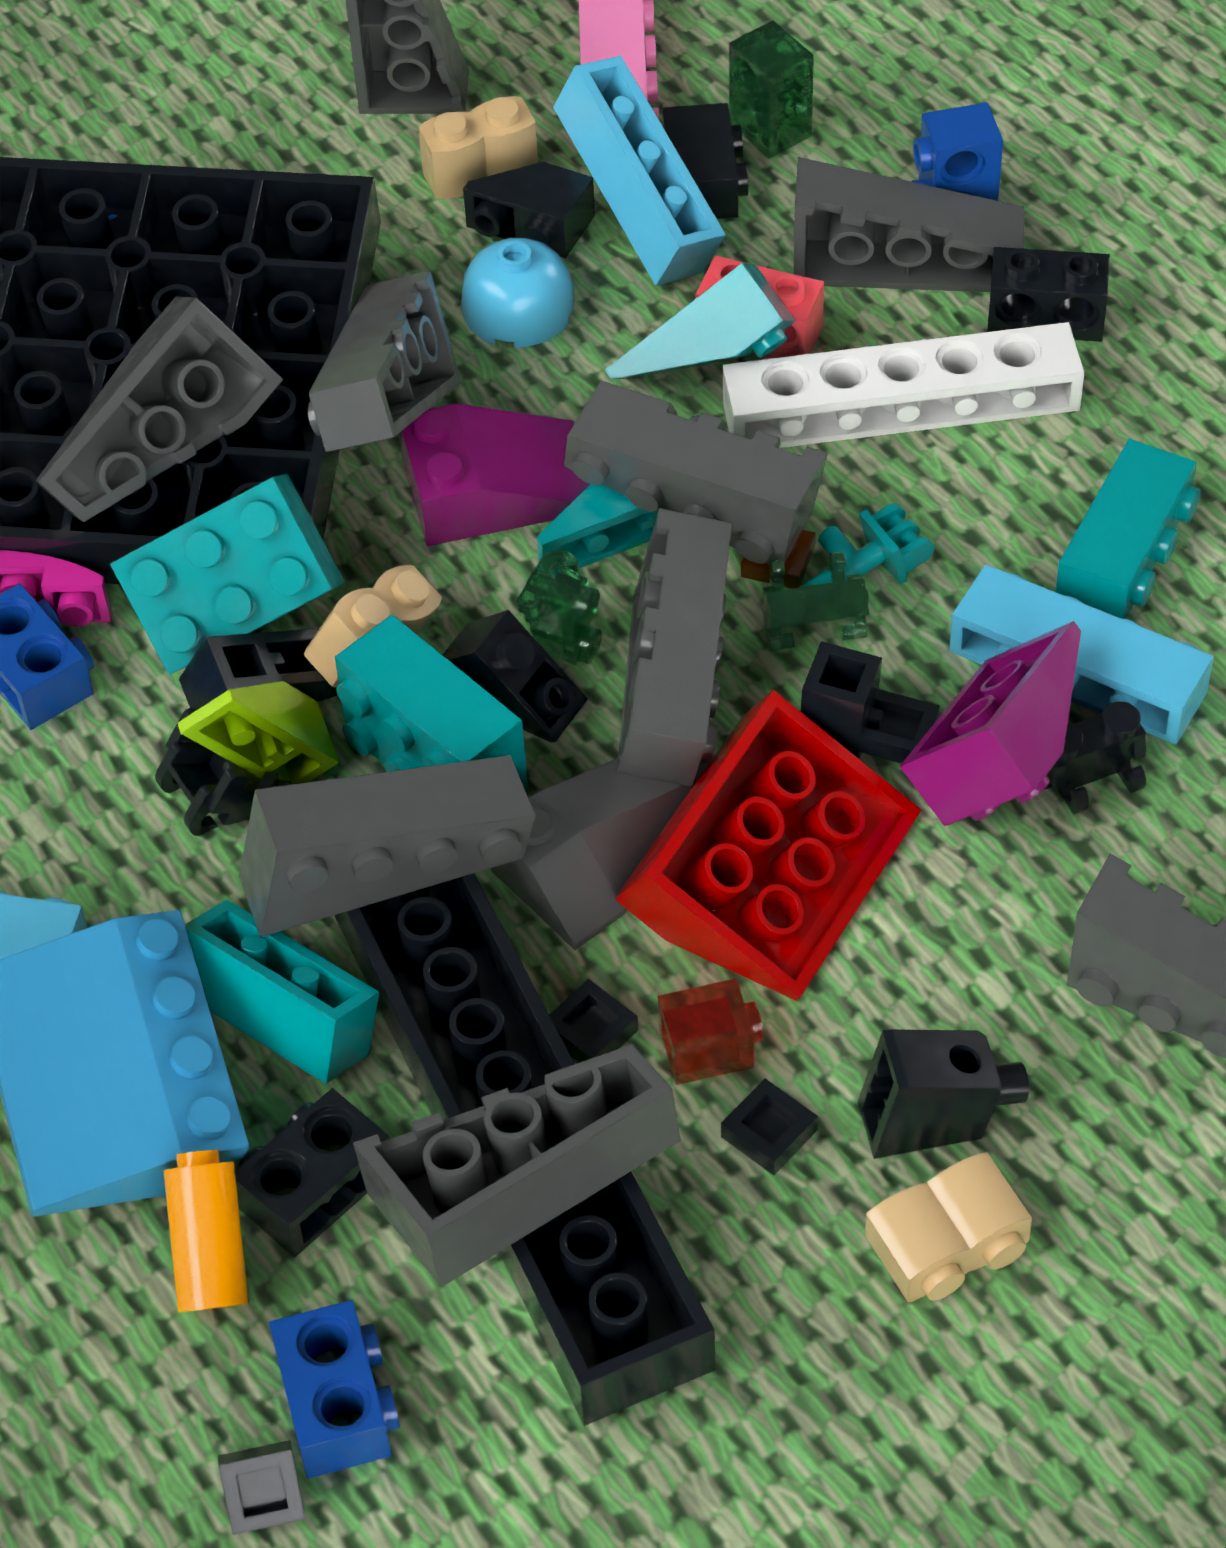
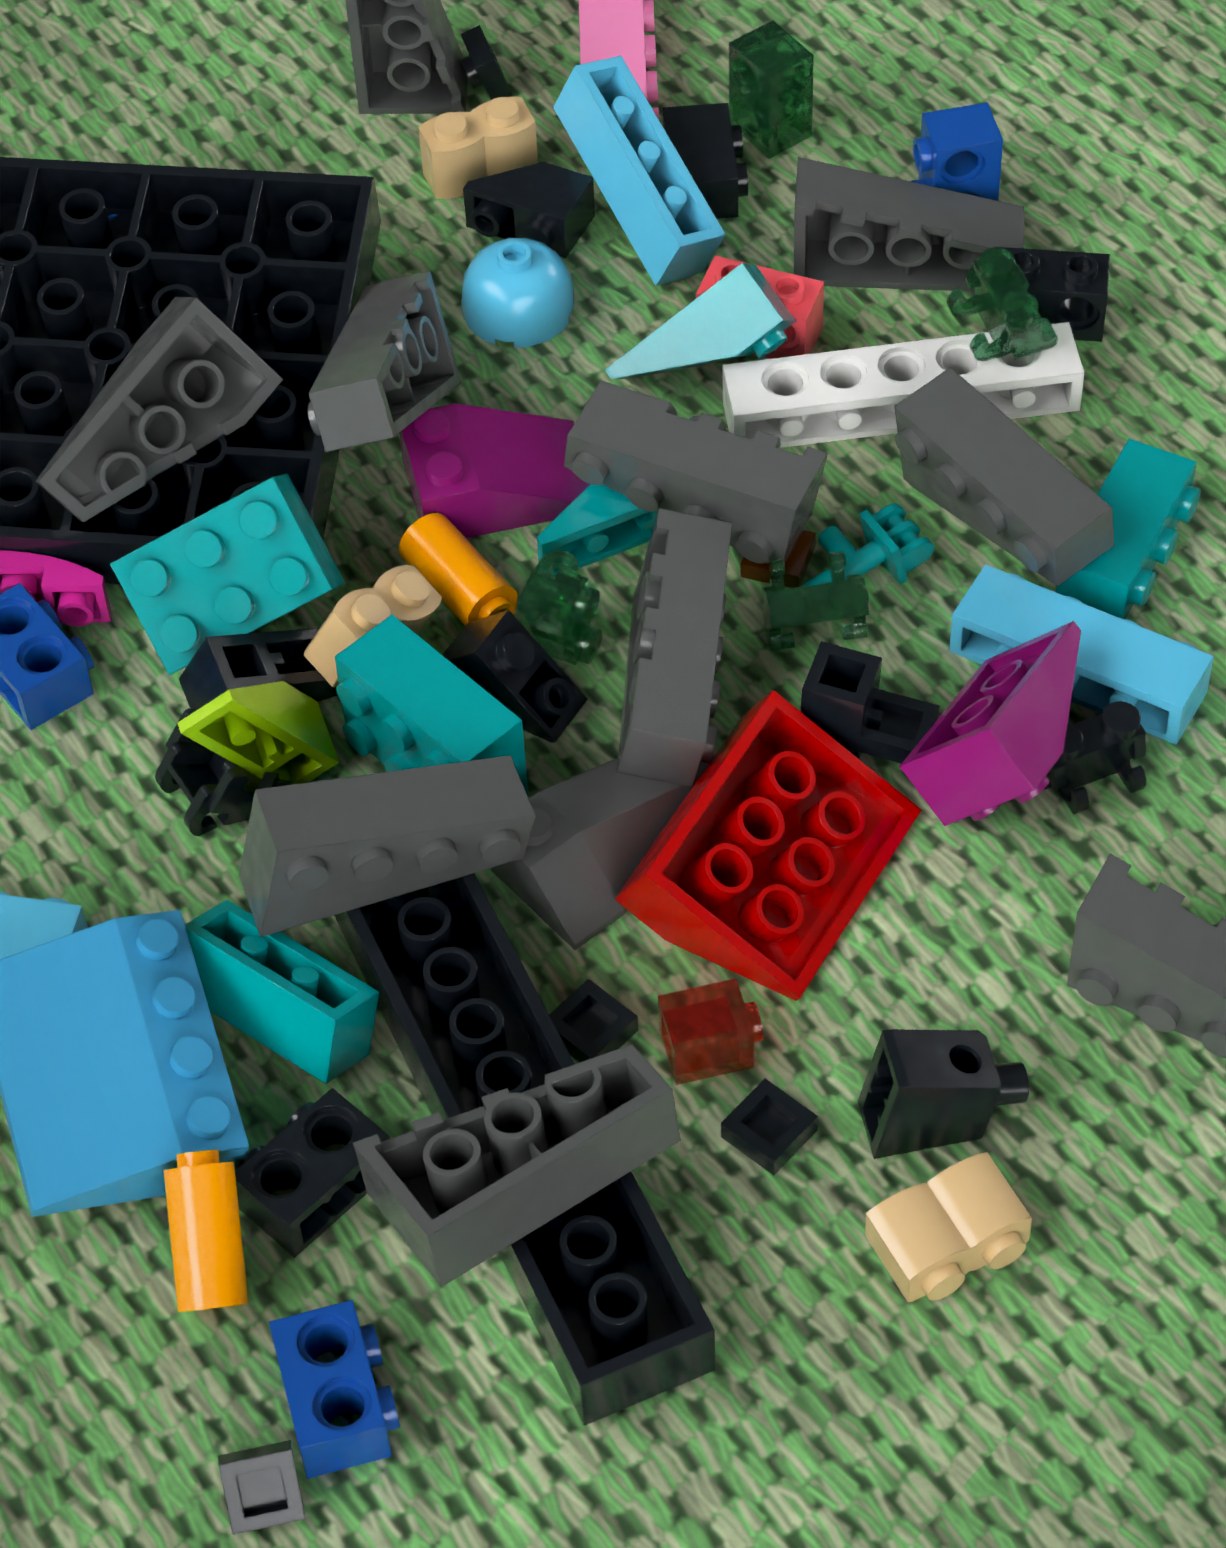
(456, 569): none -> light orange brick
(483, 65): none -> black plate
(999, 479): none -> dark grey wedge
(1004, 308): none -> clear green piece

